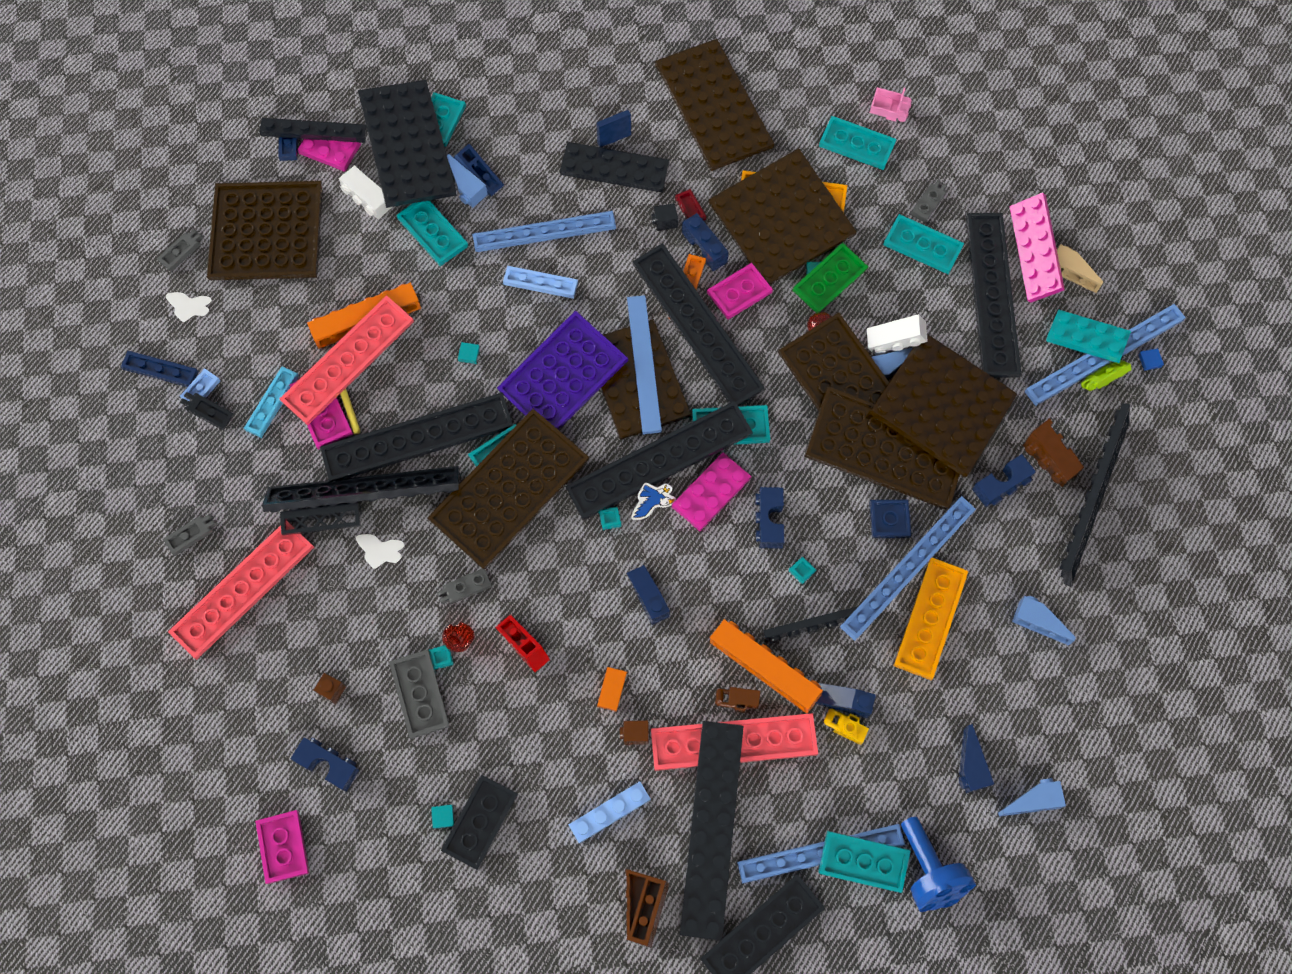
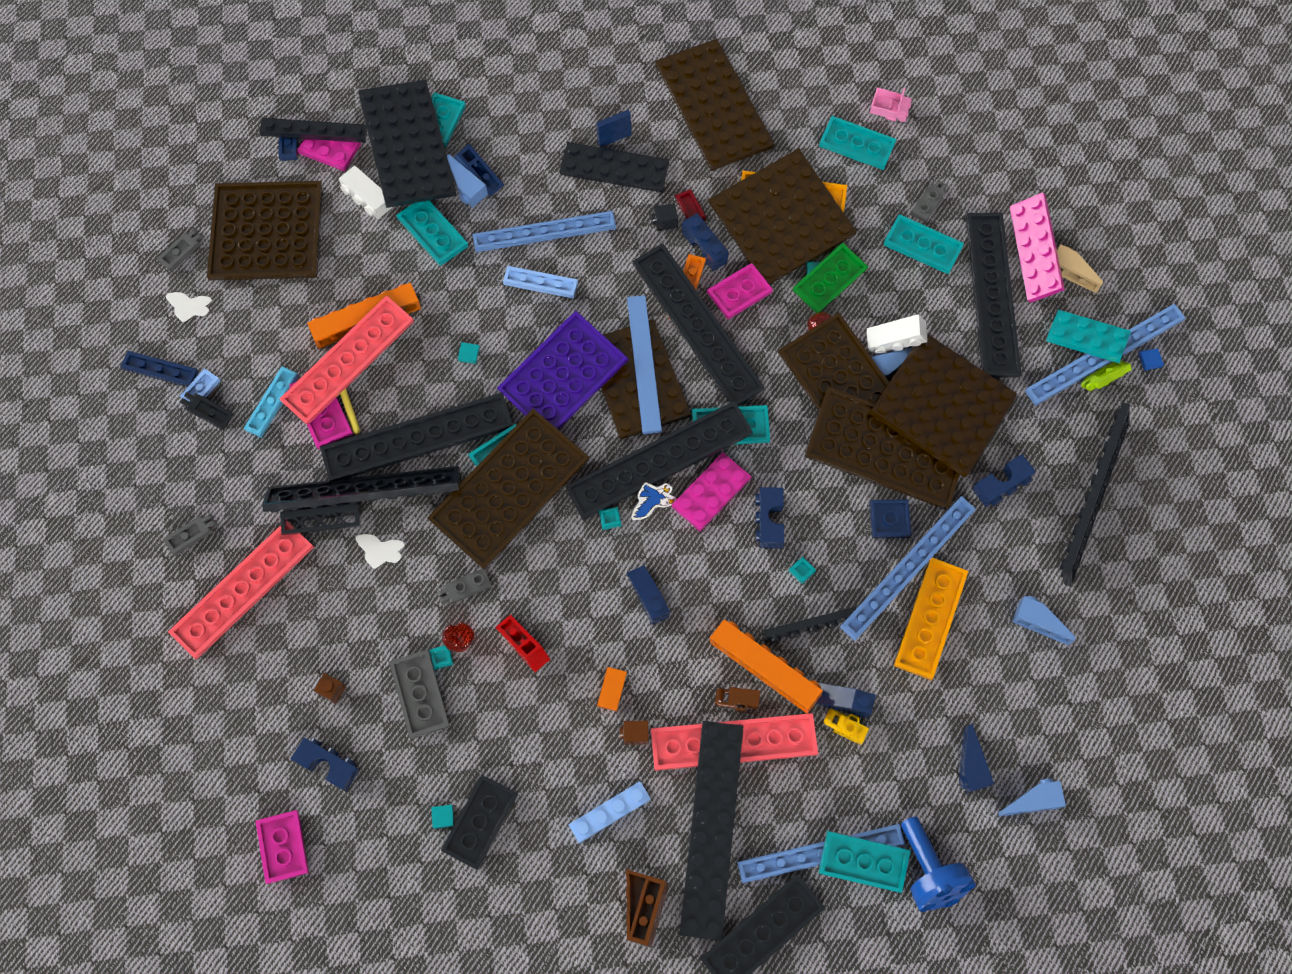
(1052, 454): reddish brown wedge -> none

